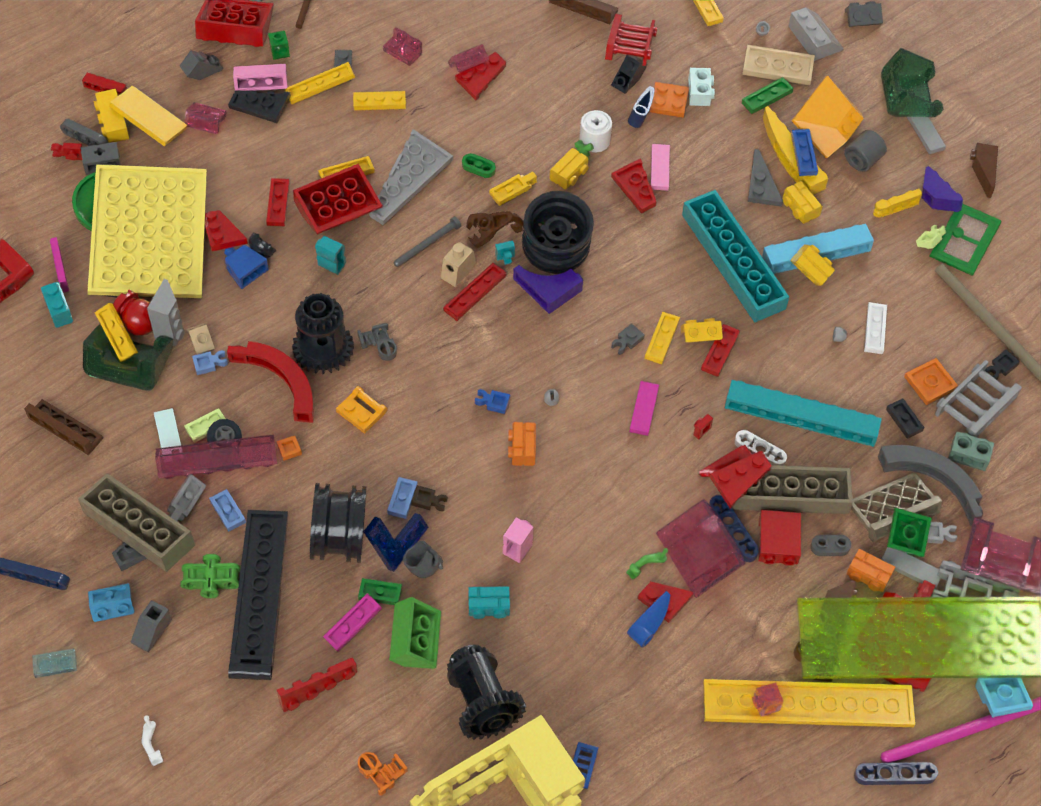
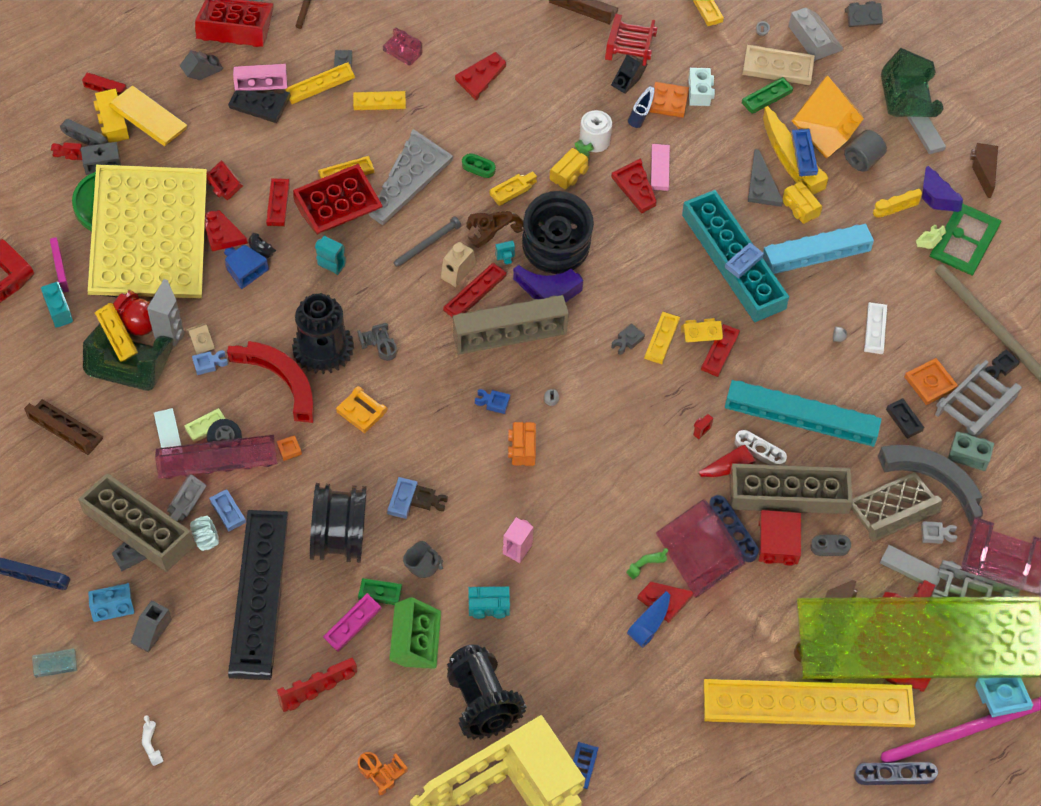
(204, 117): clear pink bracket -> none
(204, 533): none -> light aqua gear
(210, 576): bright green axle -> none
(223, 181): none -> red bracket
(279, 45): green brick -> none
(390, 549): clear blue plate -> none
(469, 58): clear pink bracket -> none
(510, 324): none -> dark tan brick
(644, 408): dark pink tile -> none
(740, 476): red wing -> none
(744, 260): none -> medium blue plate
(767, 699): clear pink brick -> none
(812, 264): yellow brick -> none
(870, 570): orange brick -> none
(909, 532): green slope -> none

